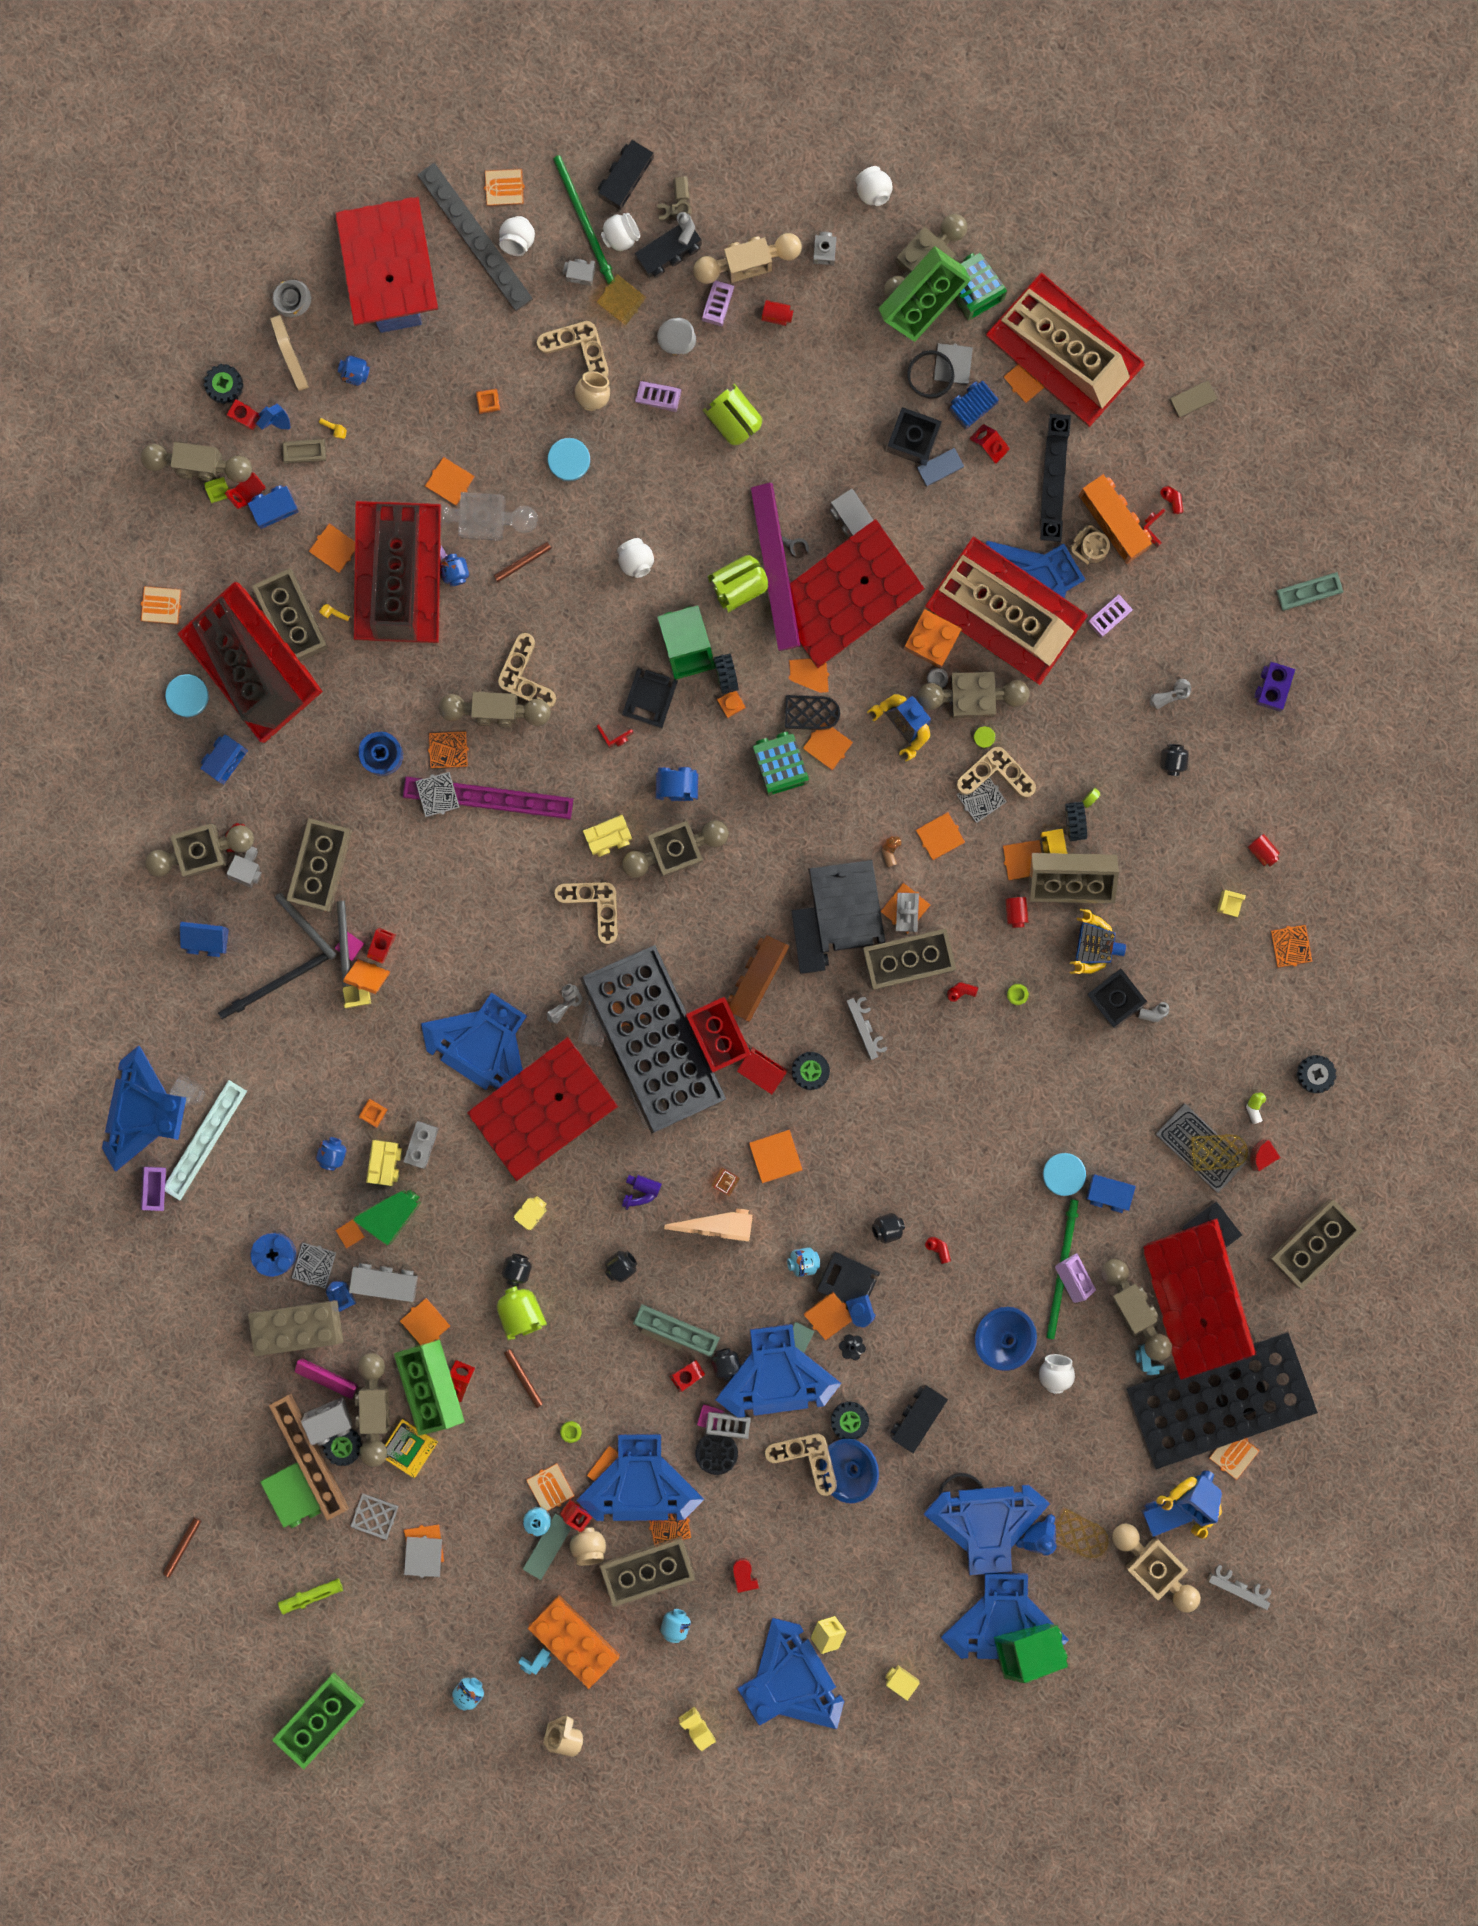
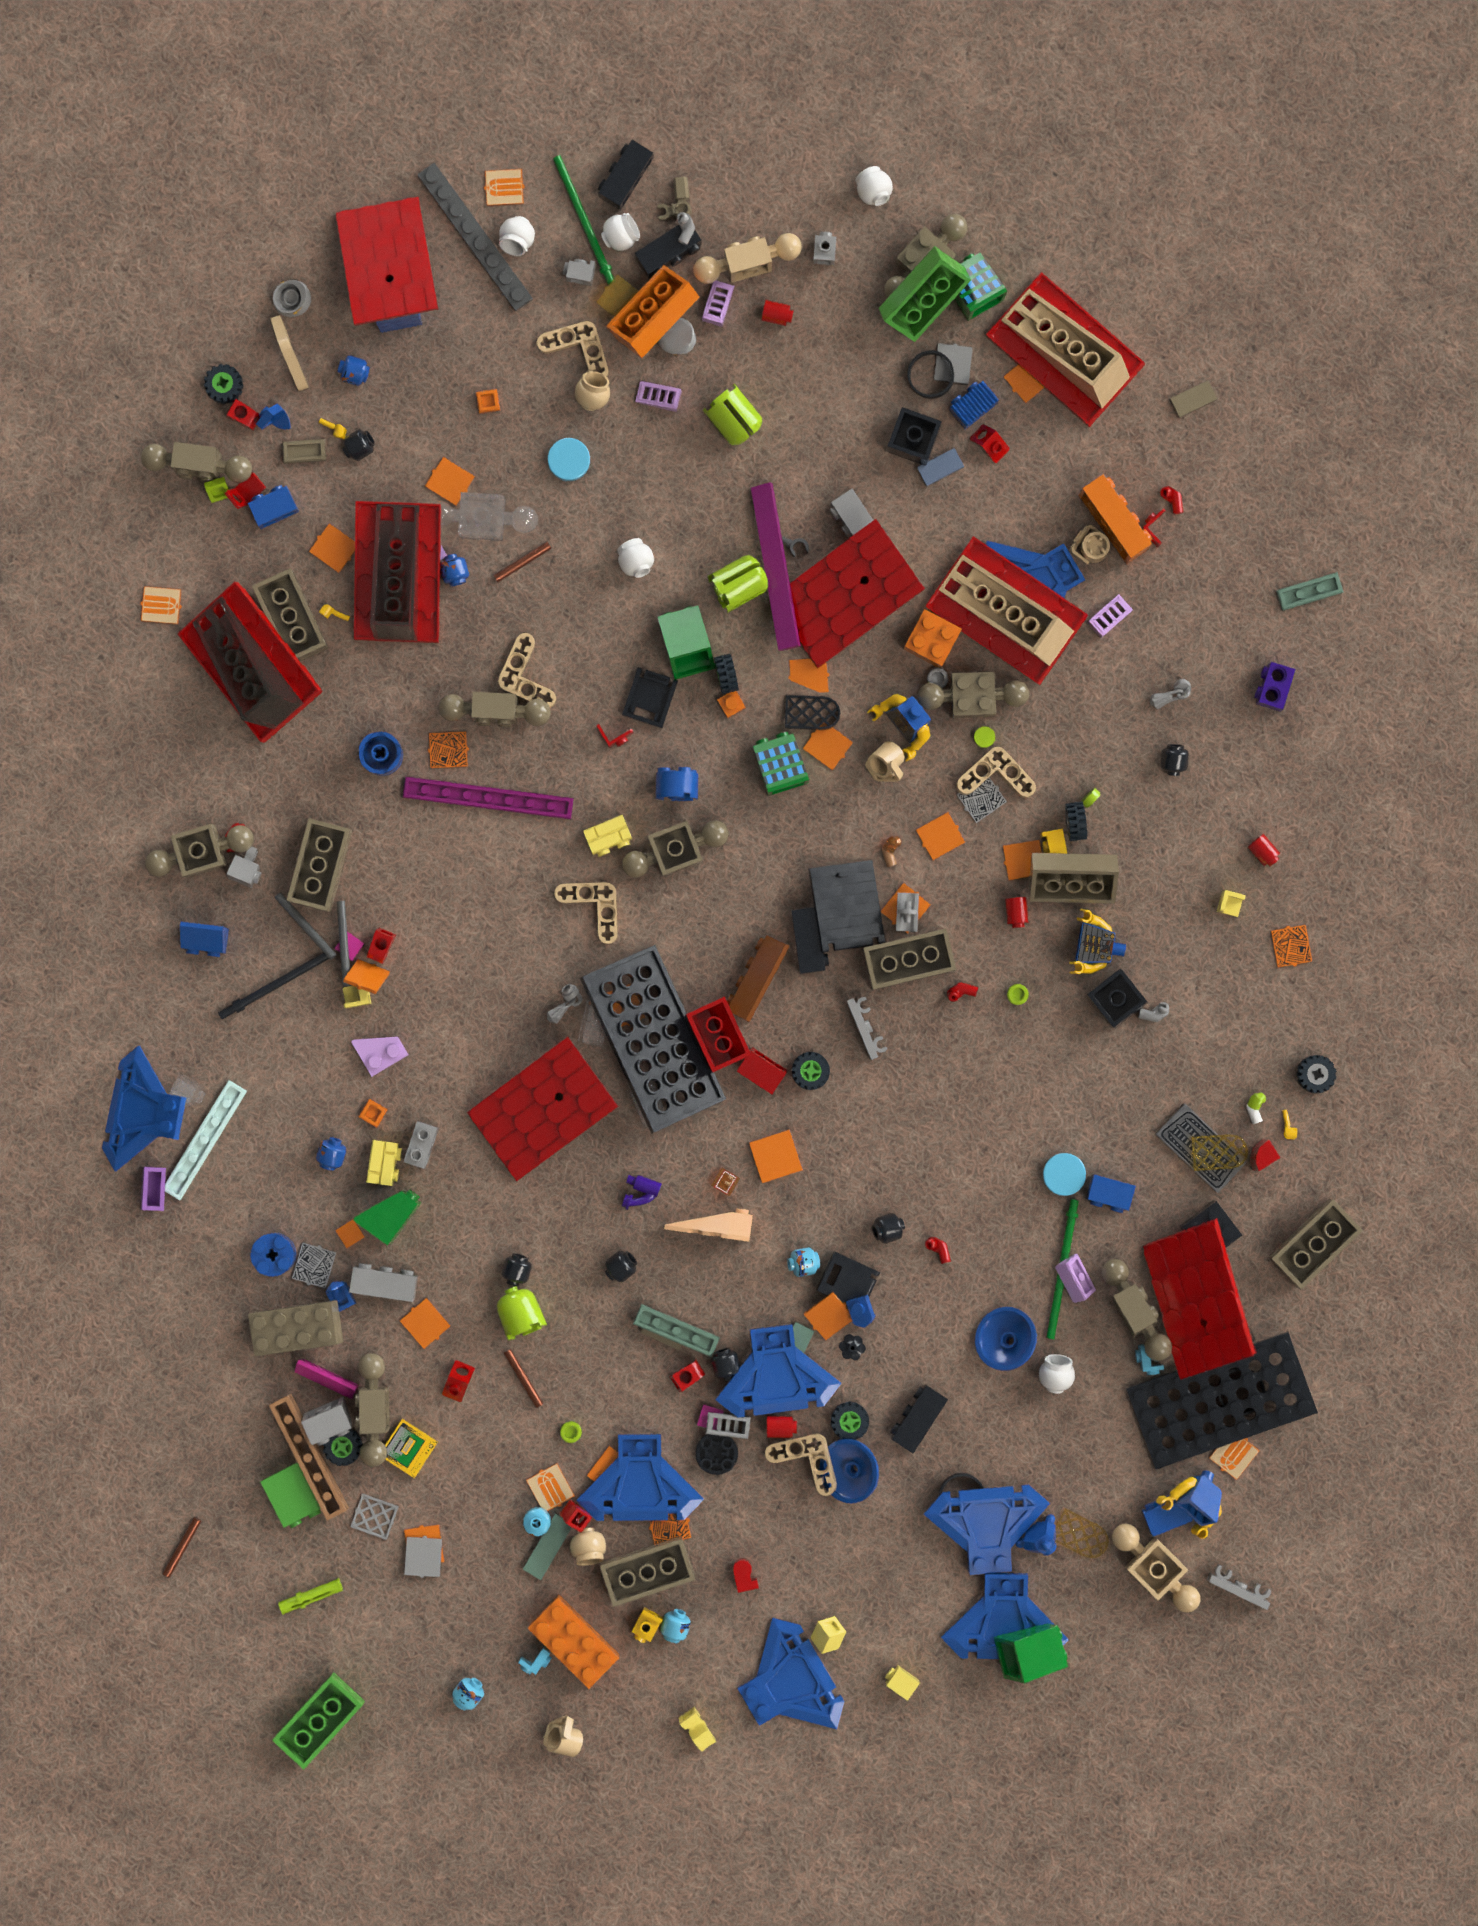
(187, 695): medium azure tile -> none
(223, 758): blue slope -> none
(358, 445): none -> black head
(379, 1052): none -> lavender wing
(429, 1387): bright green brick -> none
(437, 794): light grey piece -> none
(480, 1042): blue plate -> none
(531, 1212): light yellow brick -> none
(650, 1618): none -> yellow brick
(652, 311): none -> orange brick
(781, 1427): none -> red brick
(885, 761): none -> tan piece
(1054, 477): black slope -> none
(1289, 1133): none -> yellow hand

